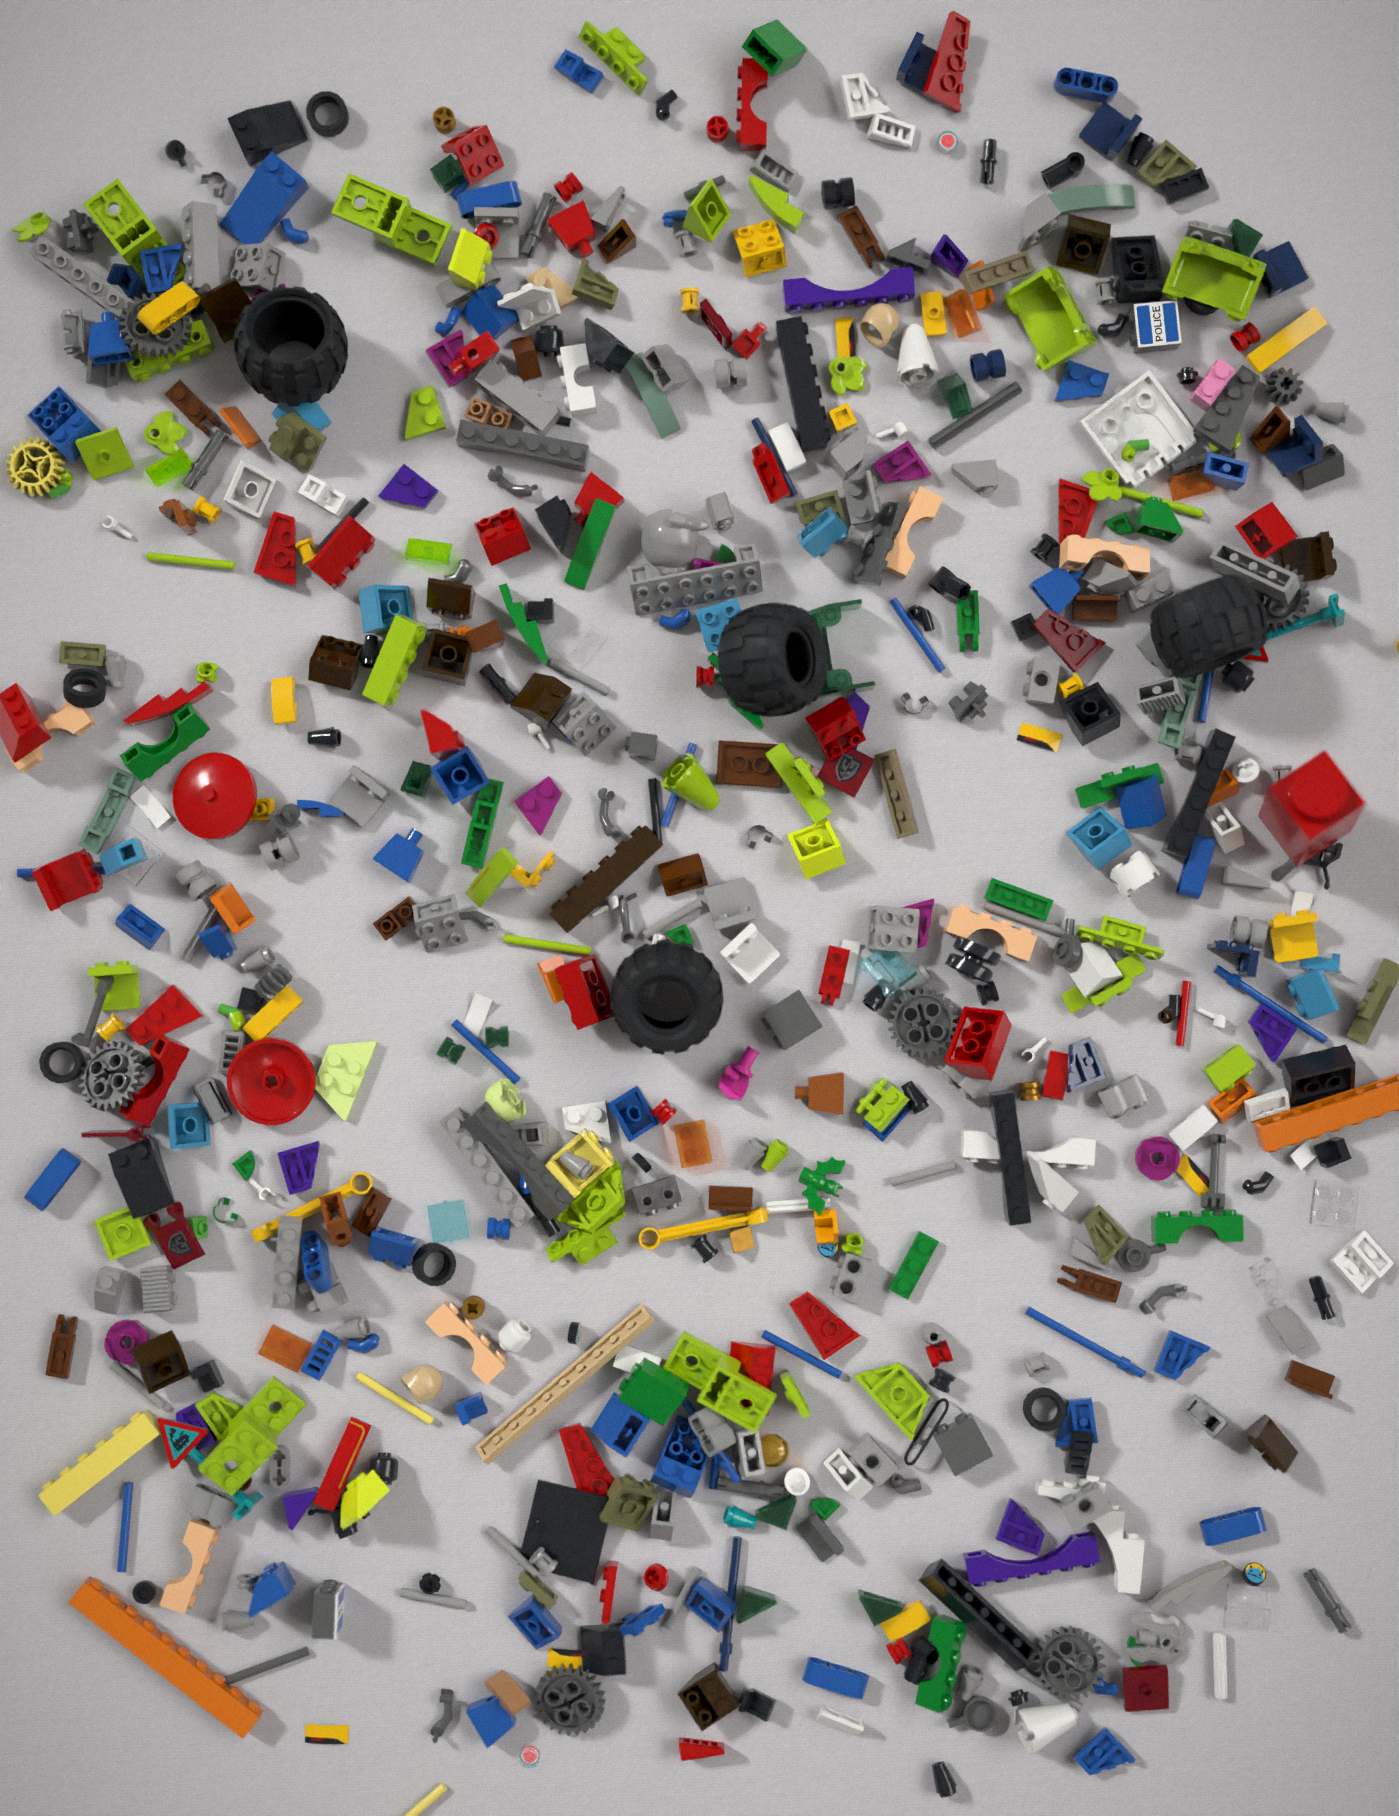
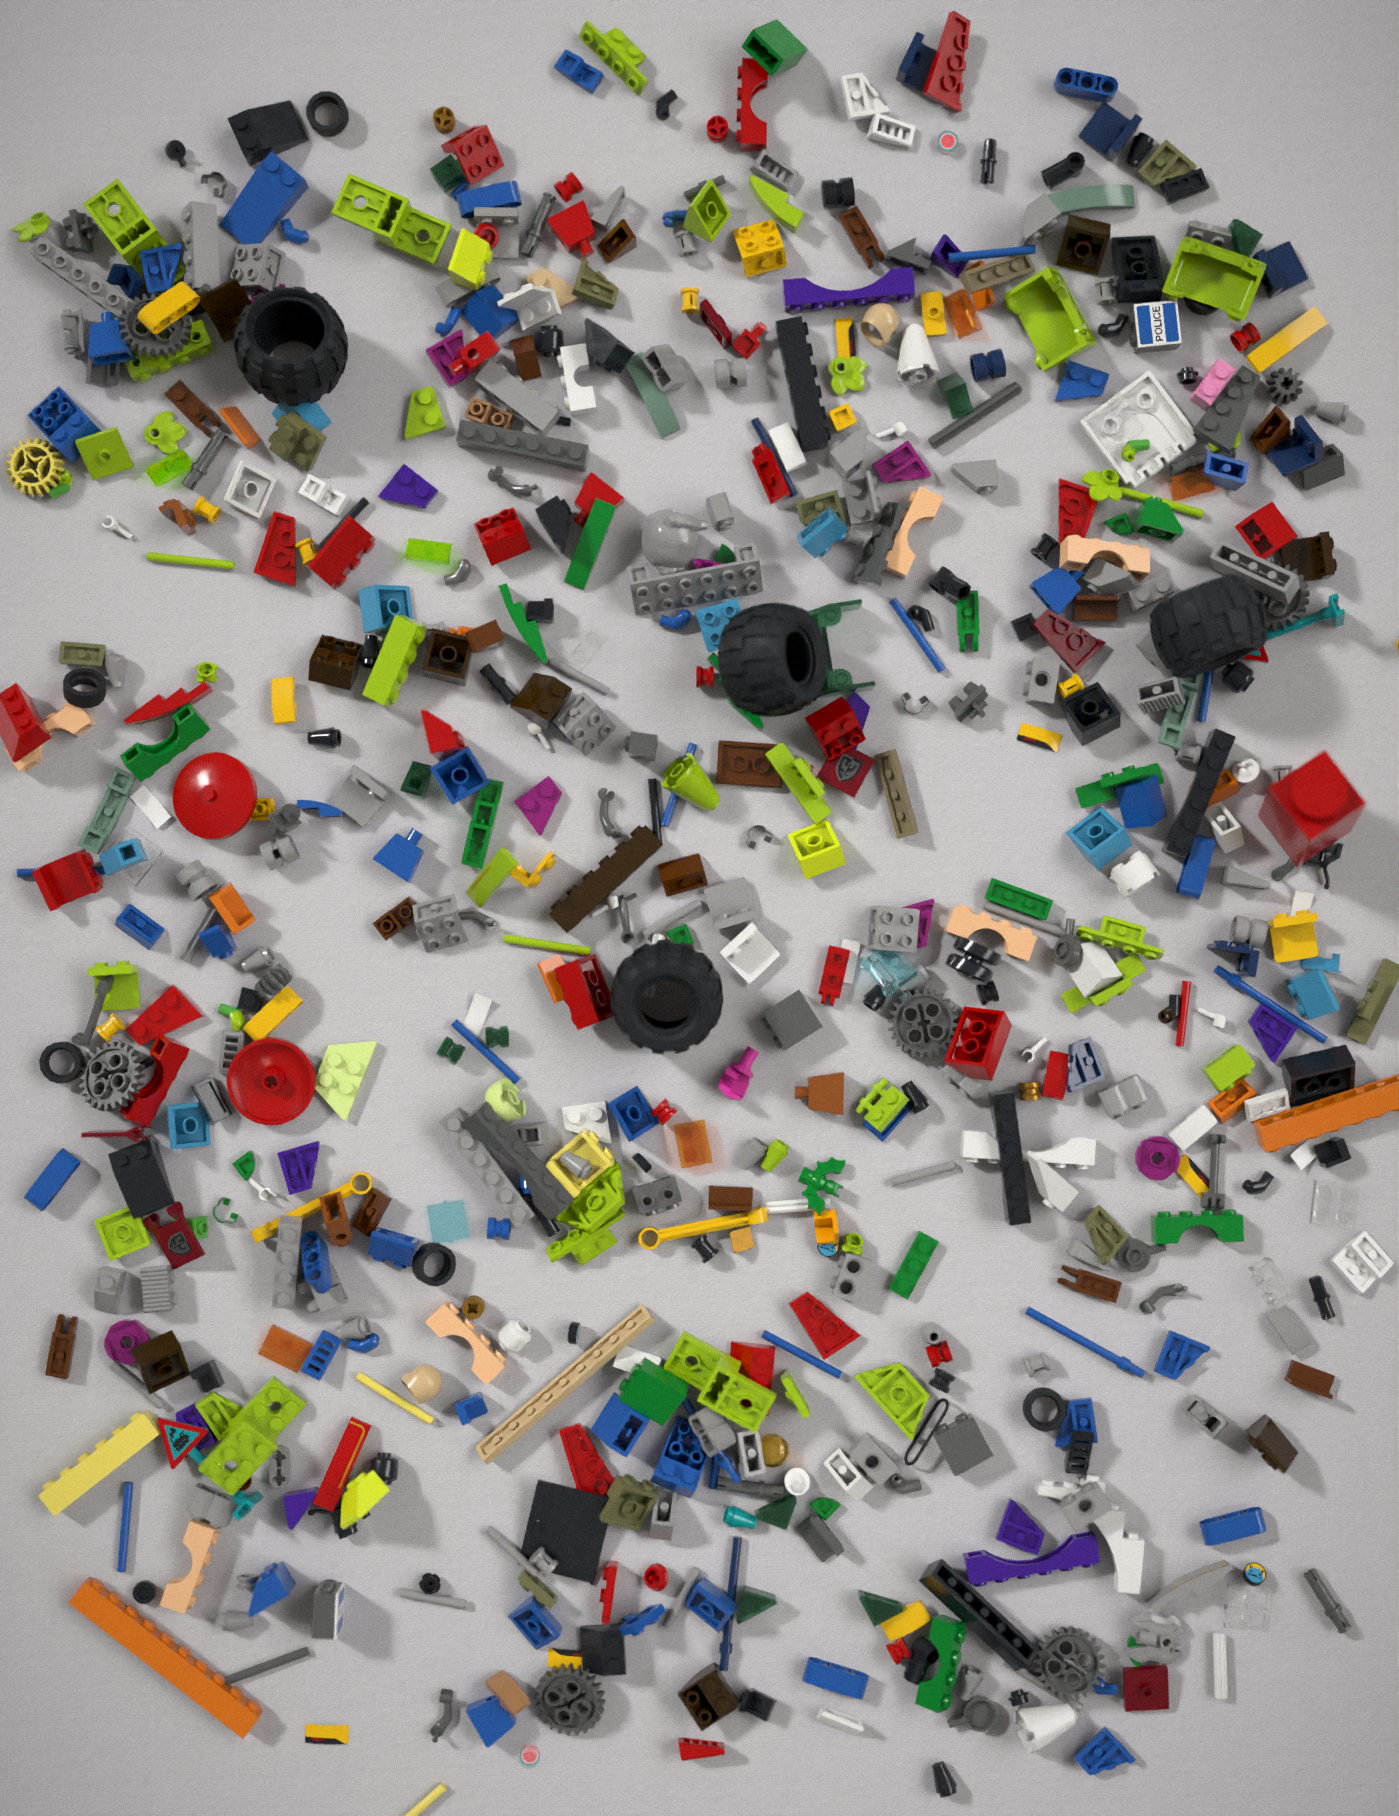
(450, 598): dark brown slope -> none
(992, 253): none -> blue bar

